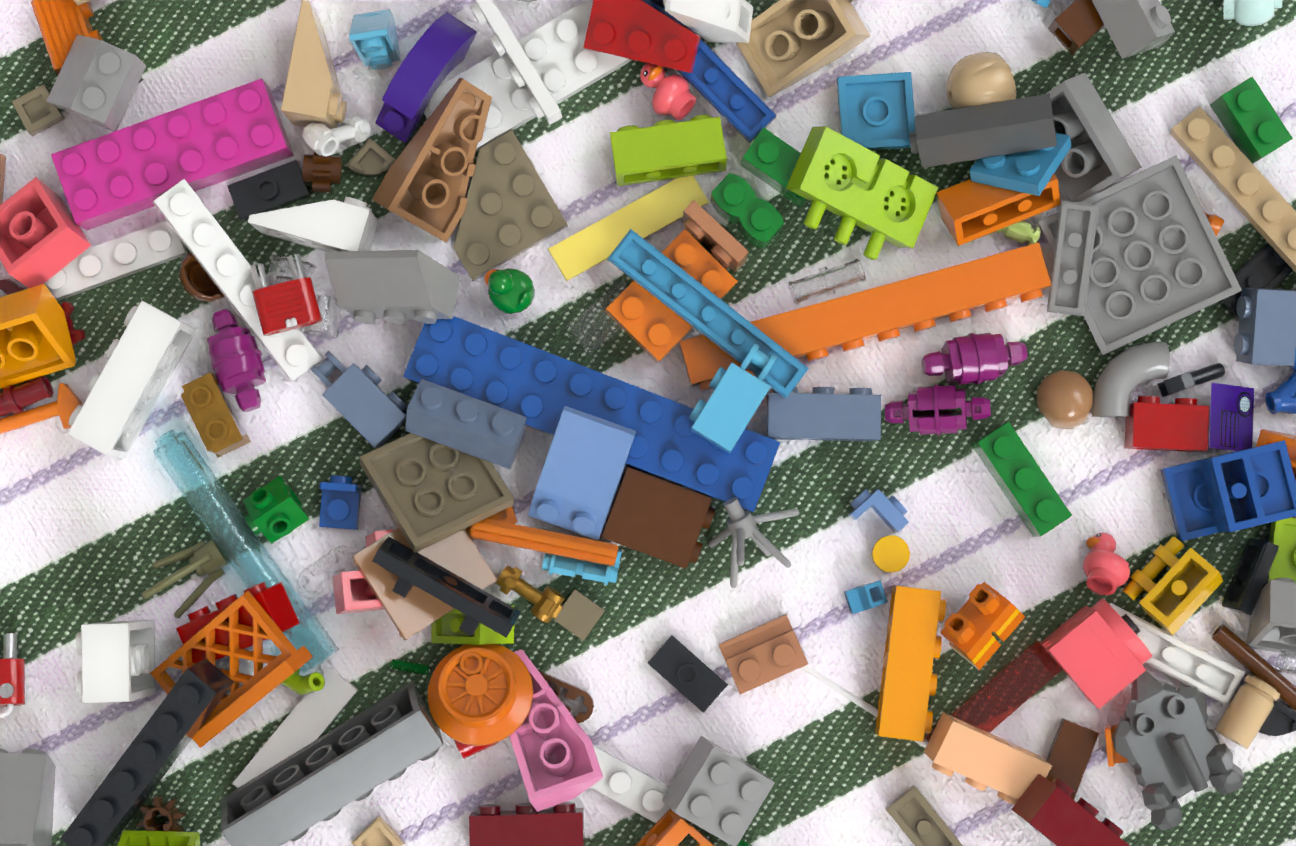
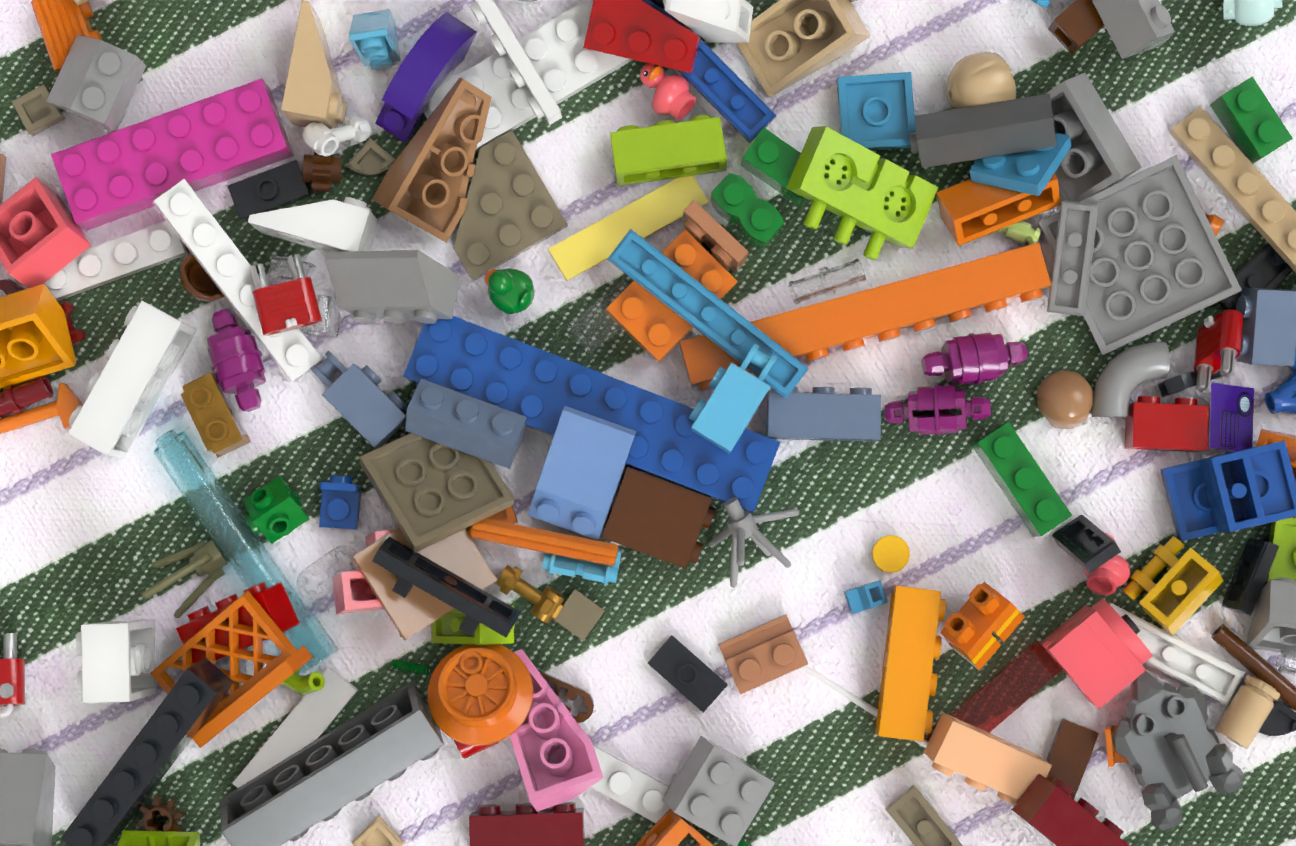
(889, 510): medium blue bracket -> none
(1086, 543): none -> black plate
(1217, 347): none -> red piece

